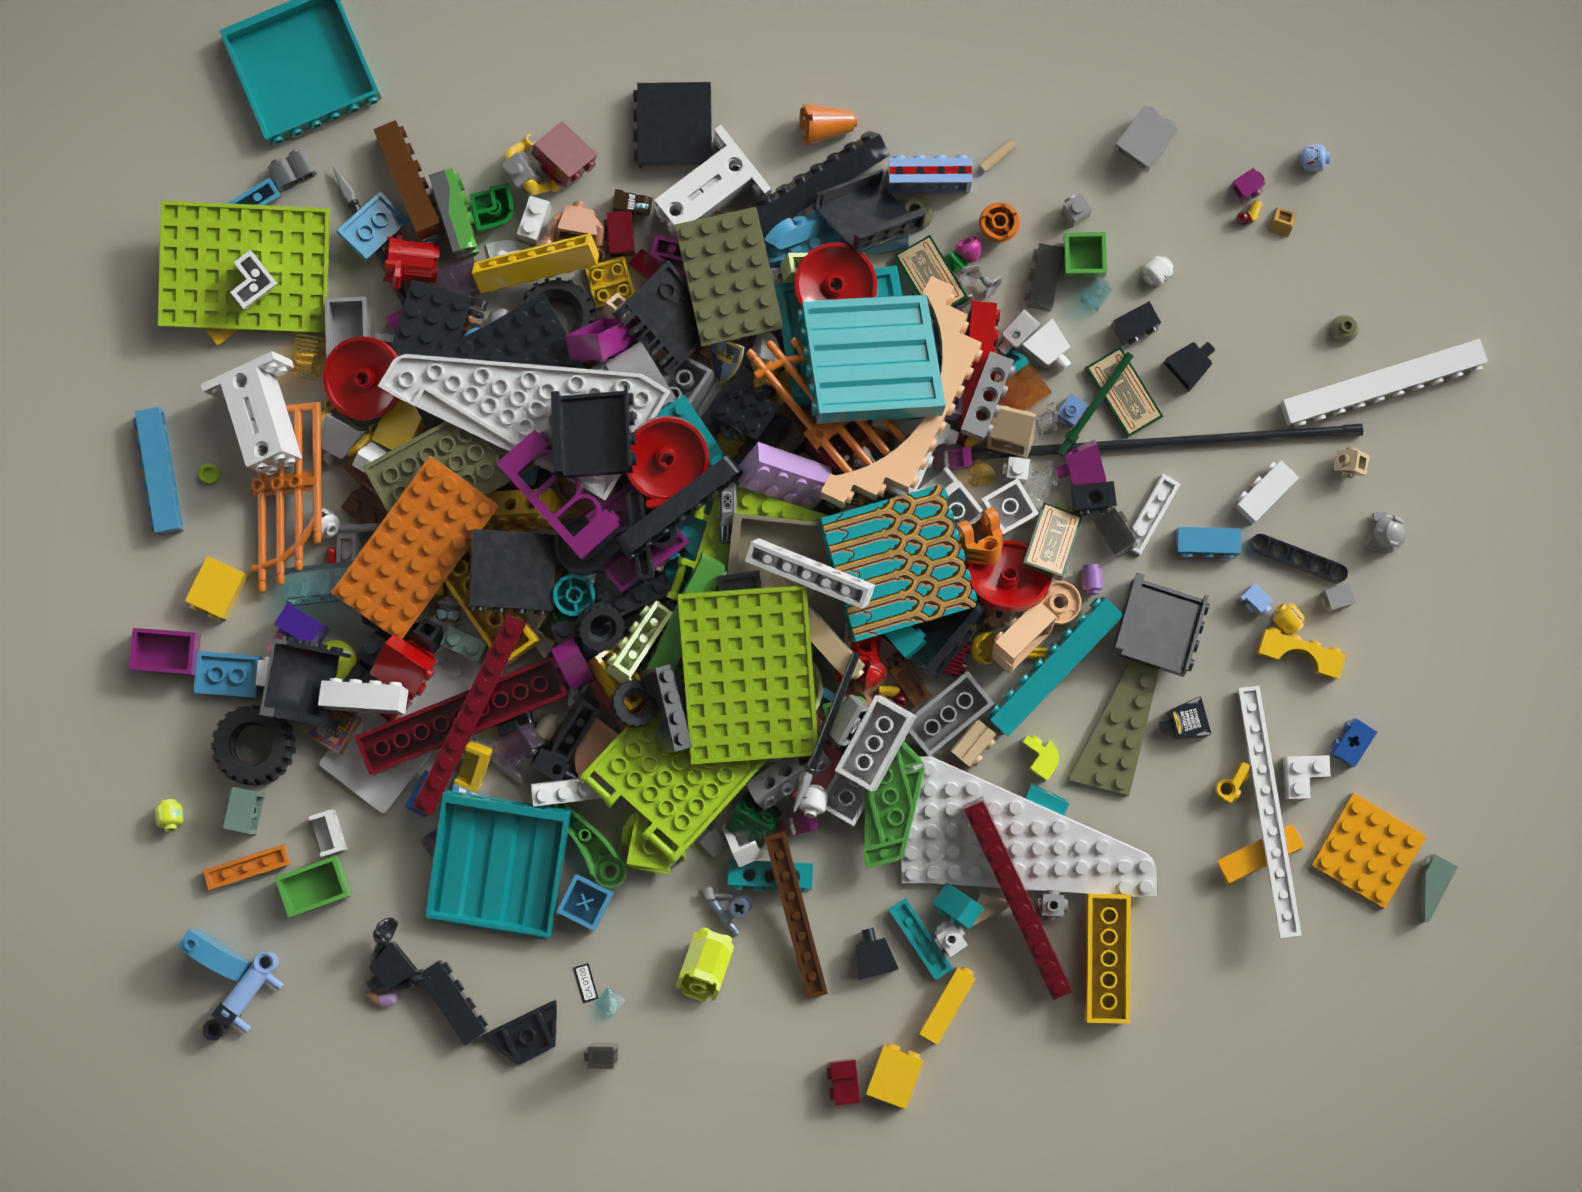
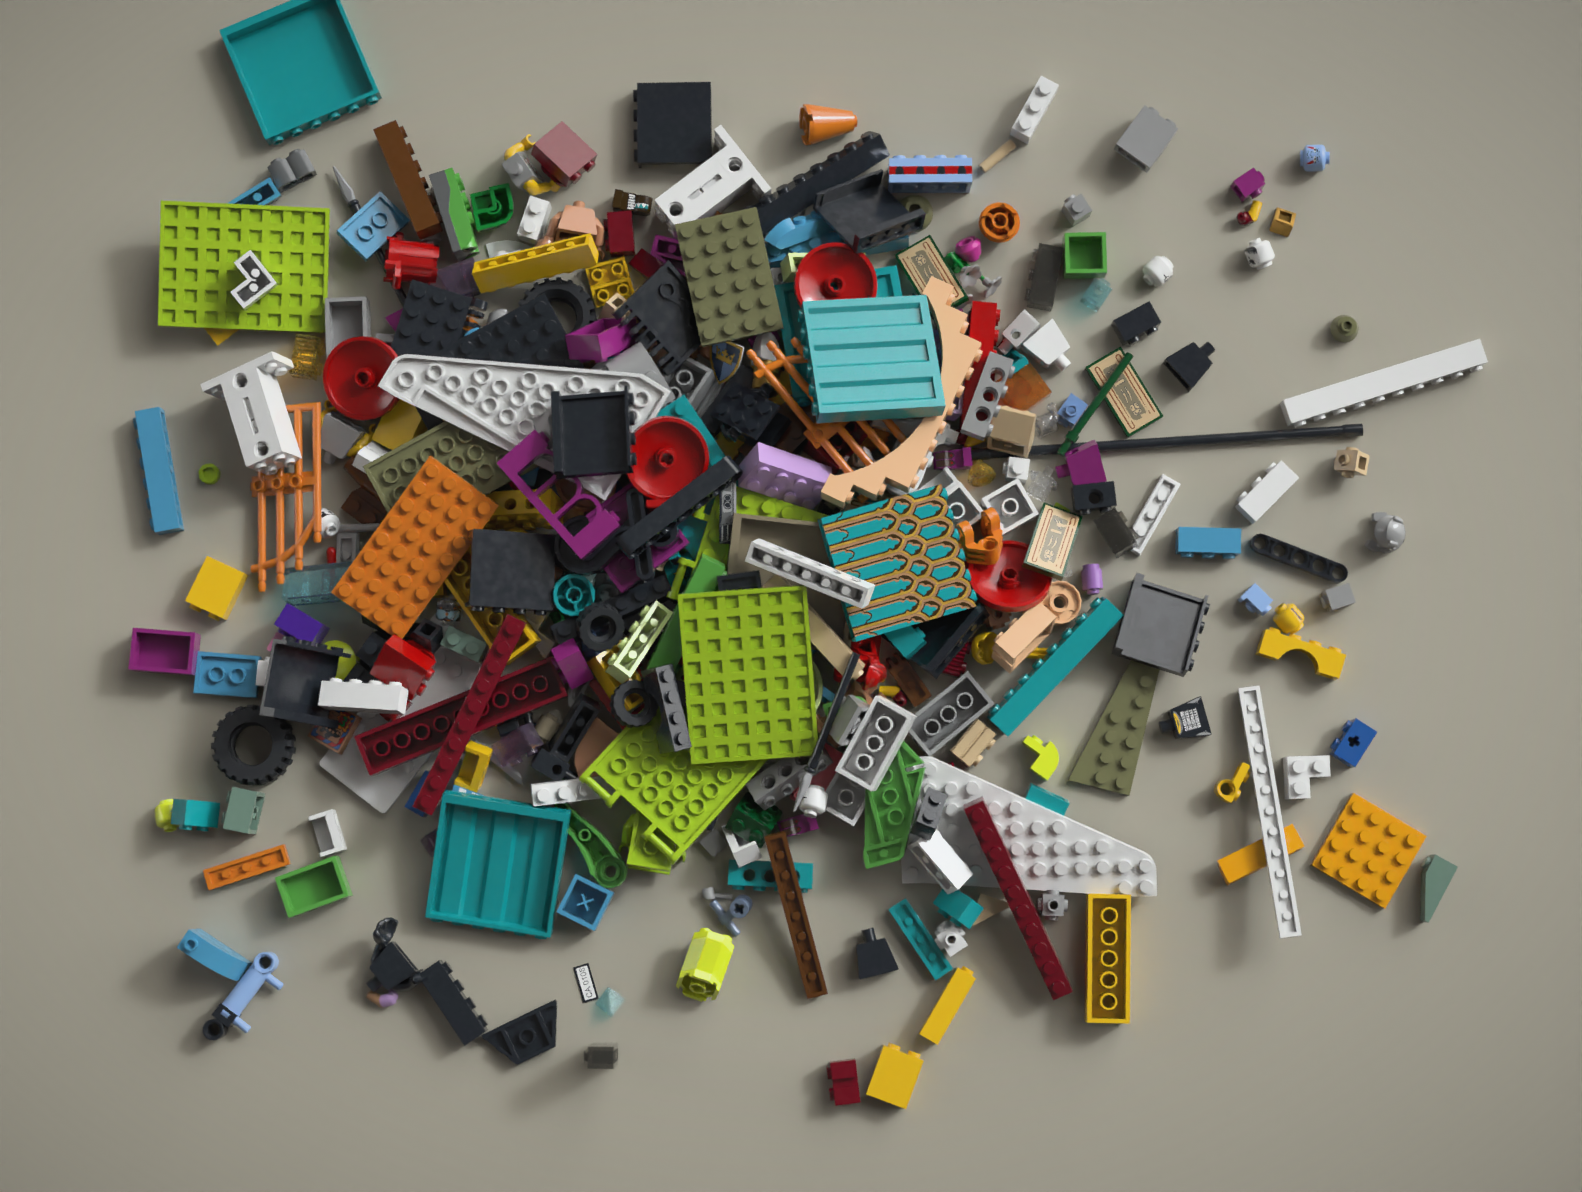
(195, 813): none -> teal brick
(929, 813): none -> brick
(941, 861): none -> white brick
(1034, 109): none -> white brick
(1259, 253): none -> white head

